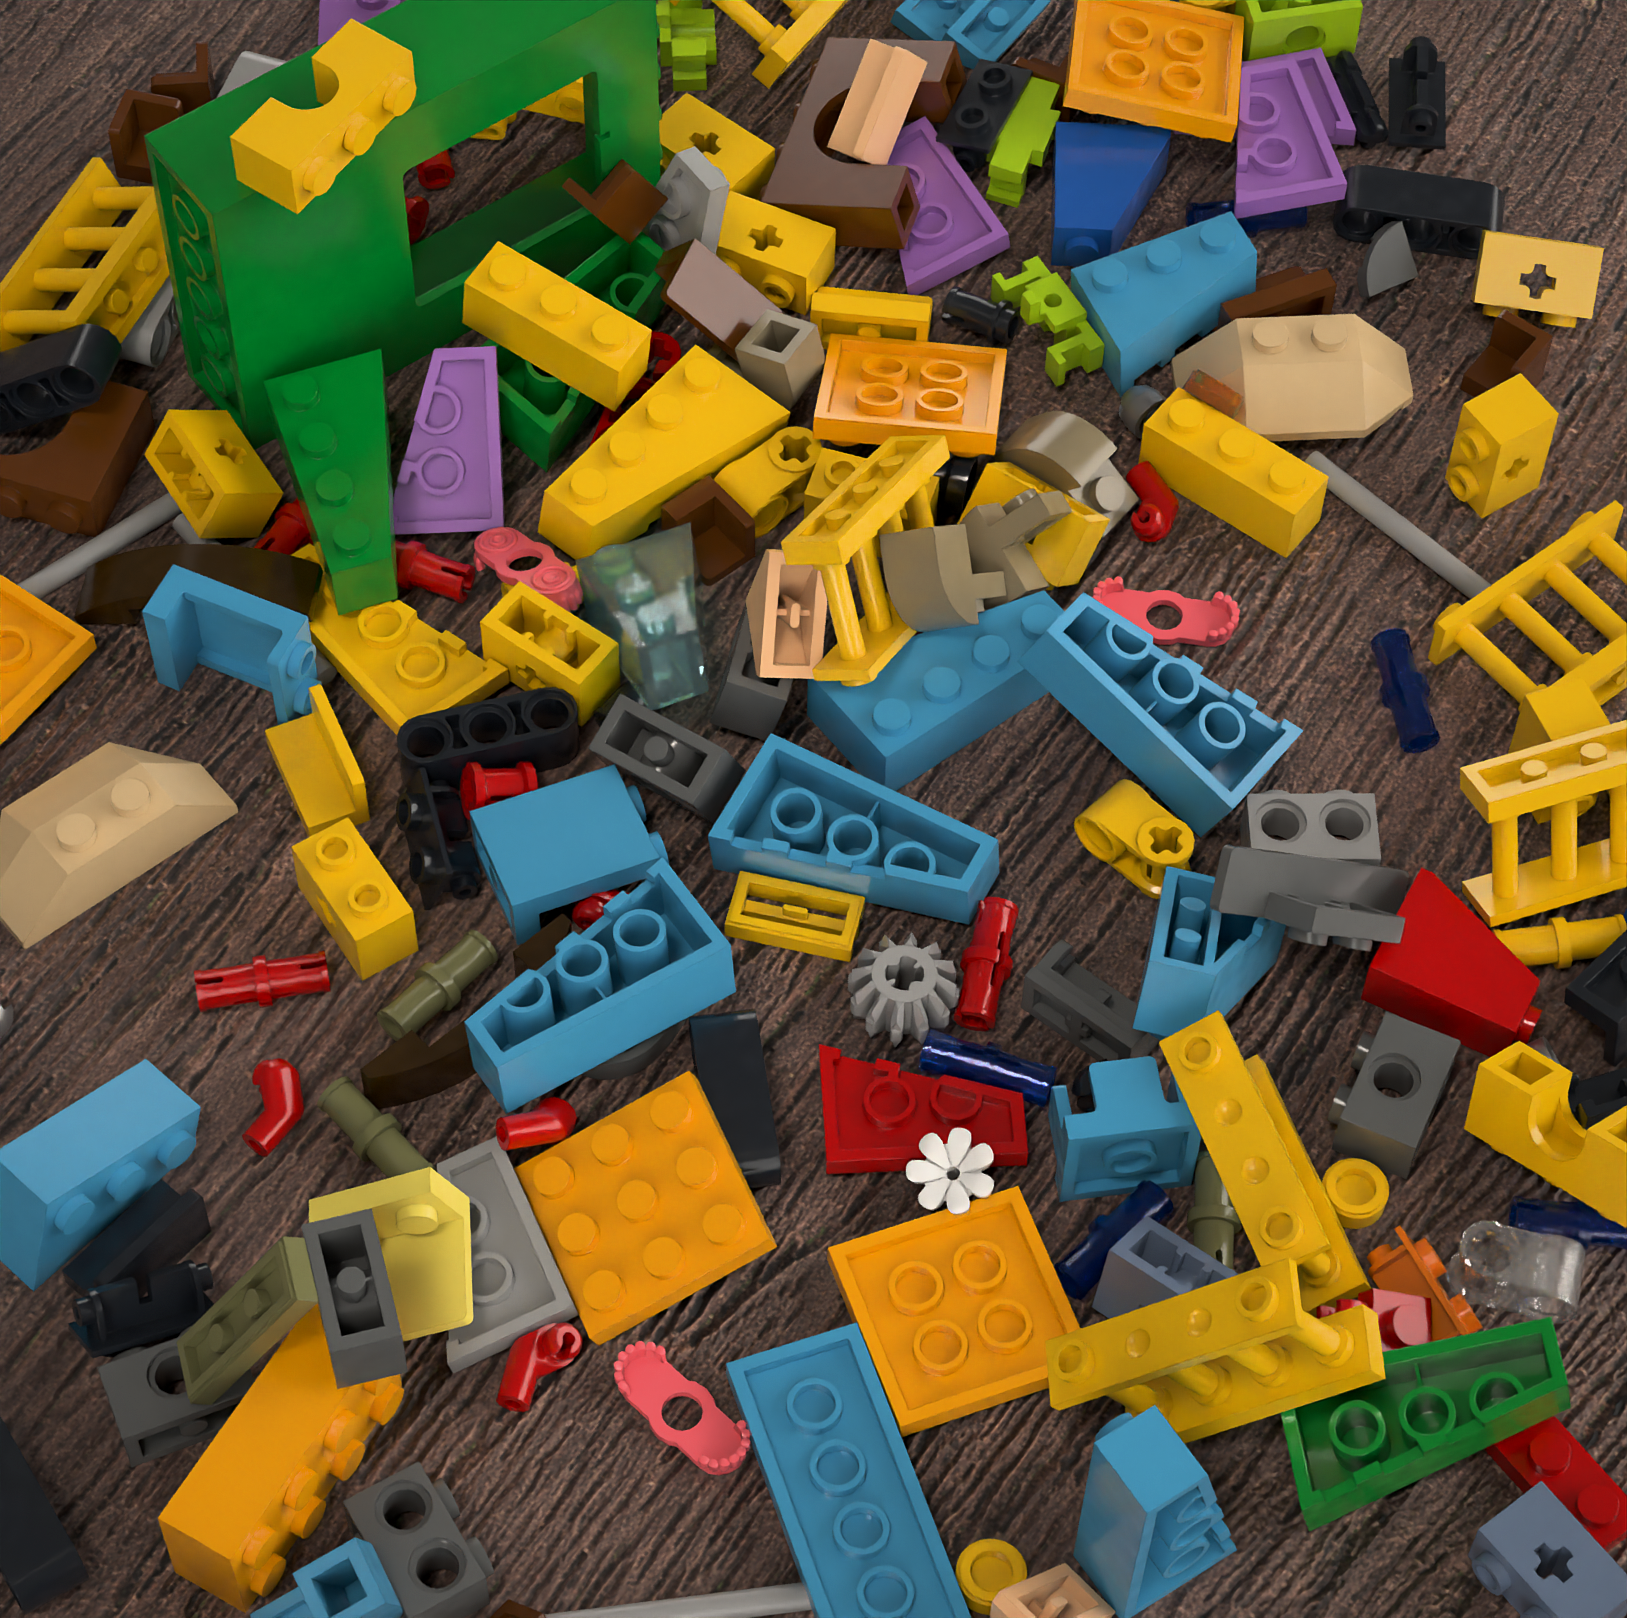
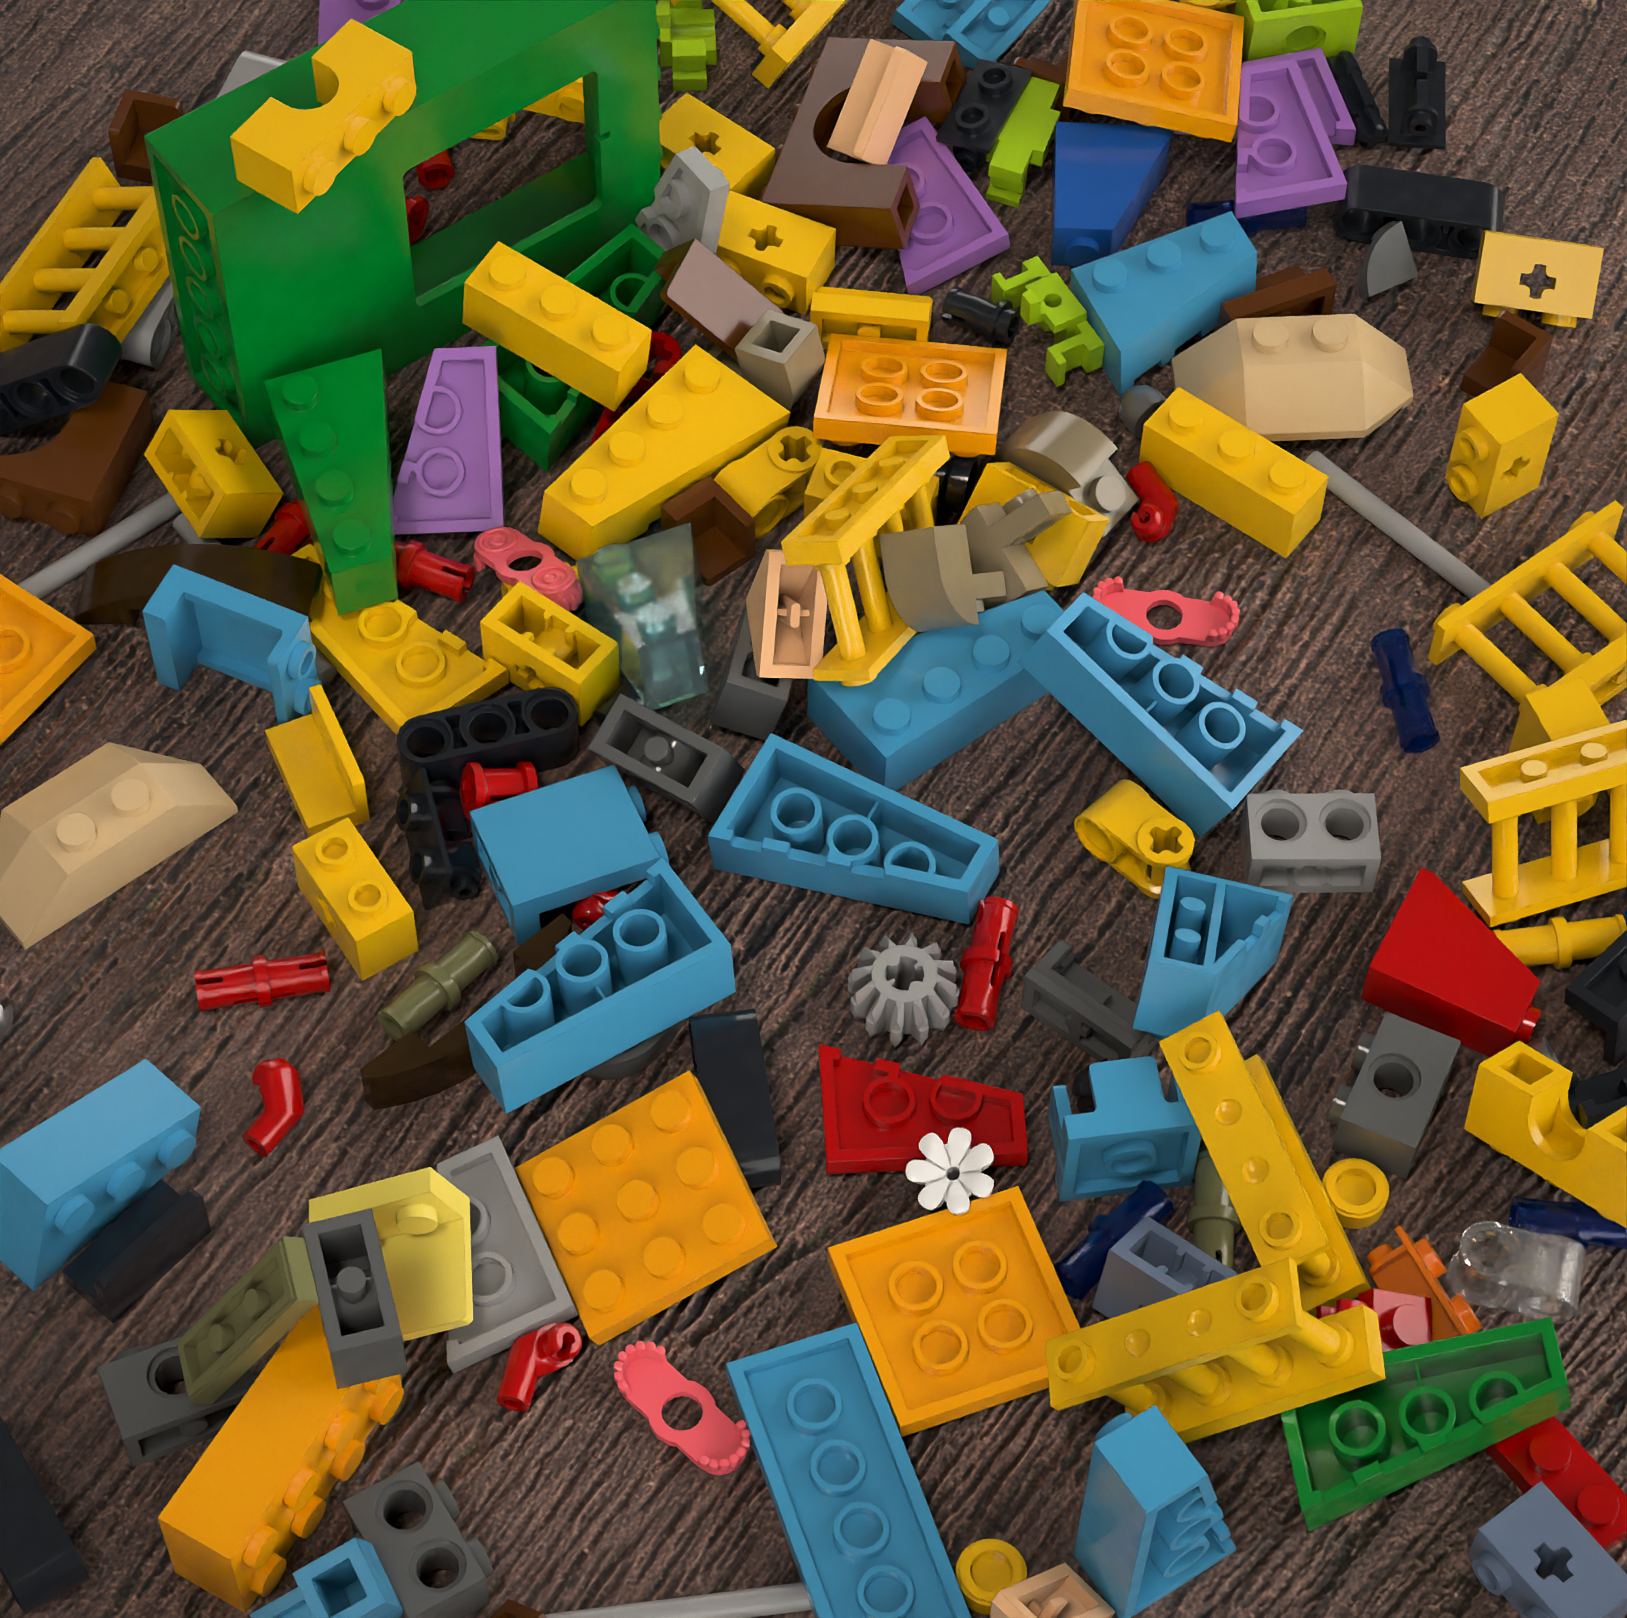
(116, 1318): black hinge -> none
(189, 87): reddish brown panel -> none
(373, 1133): olive pin -> none
(547, 1123): red arm -> none
(621, 201): reddish brown panel -> none
(792, 925): yellow tile -> none
(988, 1066): clear blue pin -> none
(1214, 393): clear orange tile -> none
(1312, 895): dark grey bracket -> none

